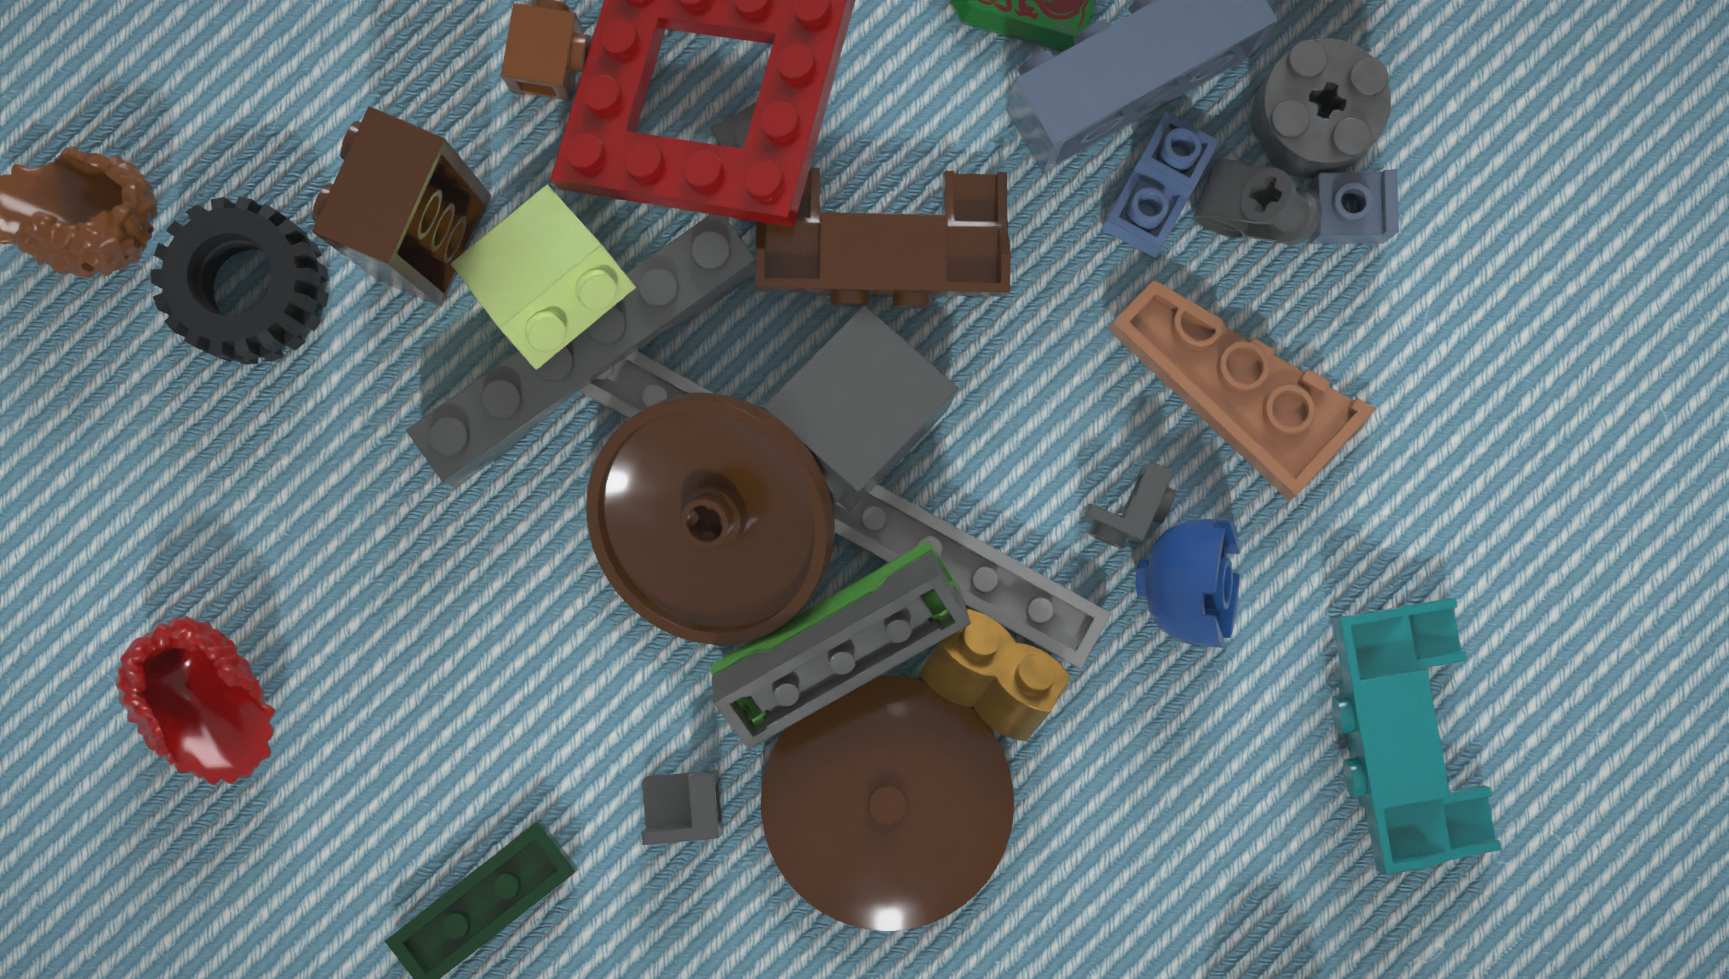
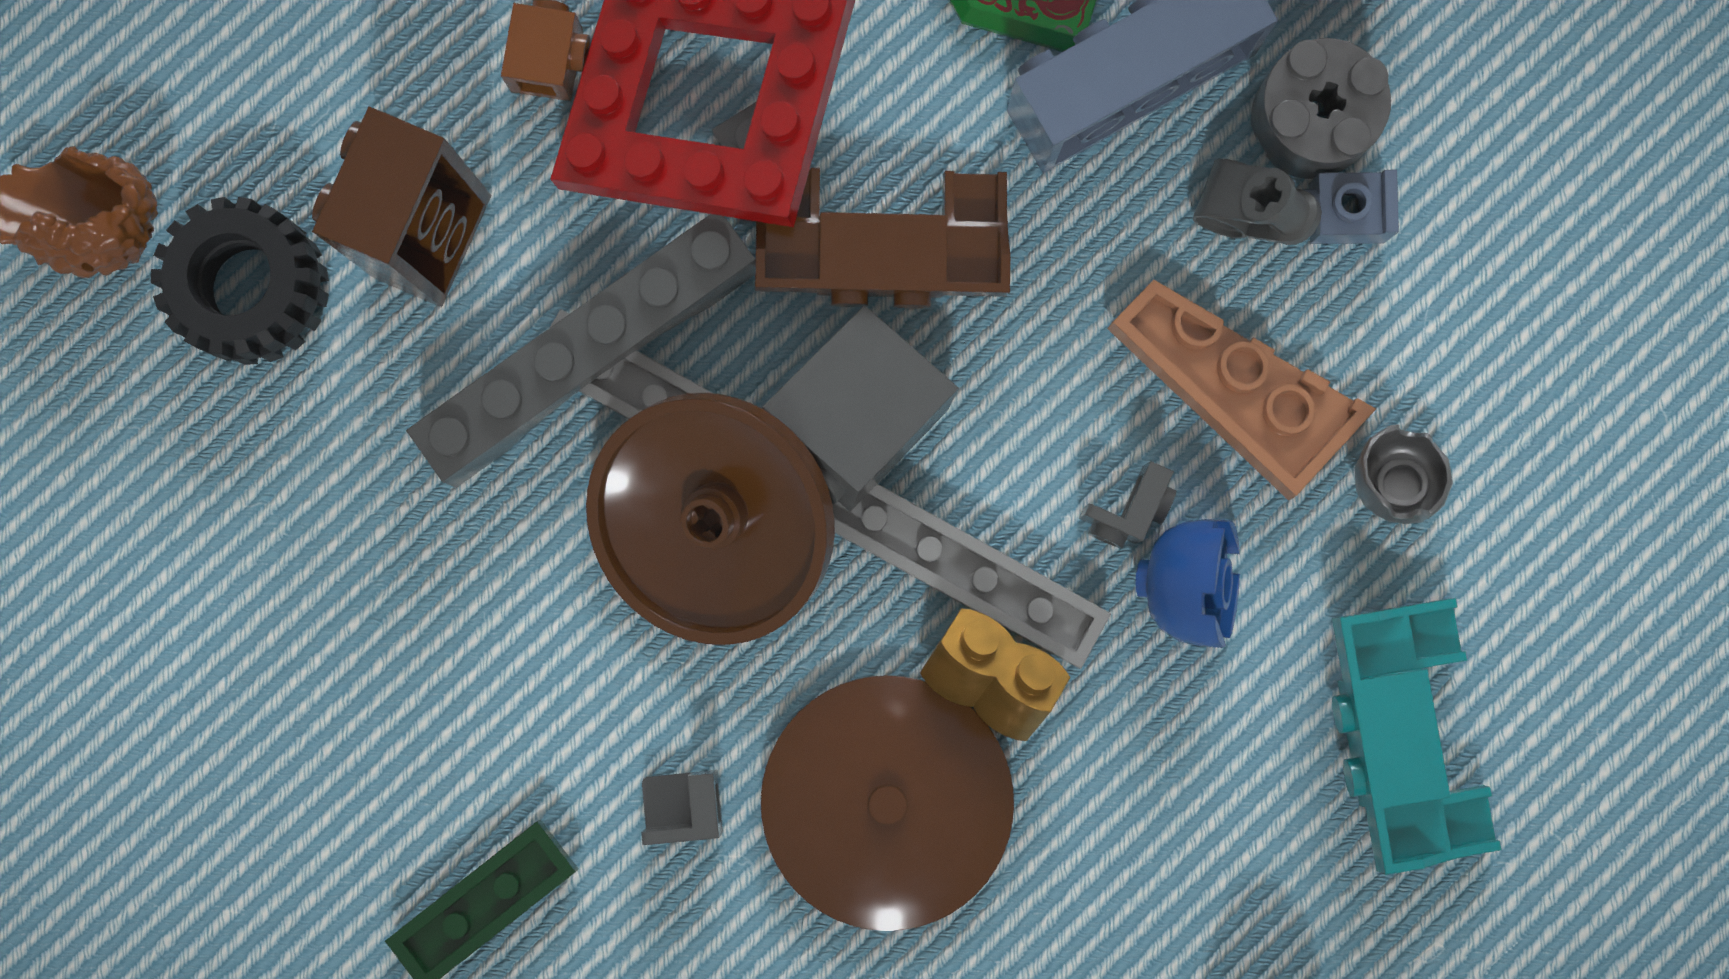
(196, 701): red piece -> none
(542, 276): yellowish green brick -> none
(838, 645): dark grey piece -> none
(1160, 185): medium blue slope -> none
(1402, 476): none -> flat silver hair

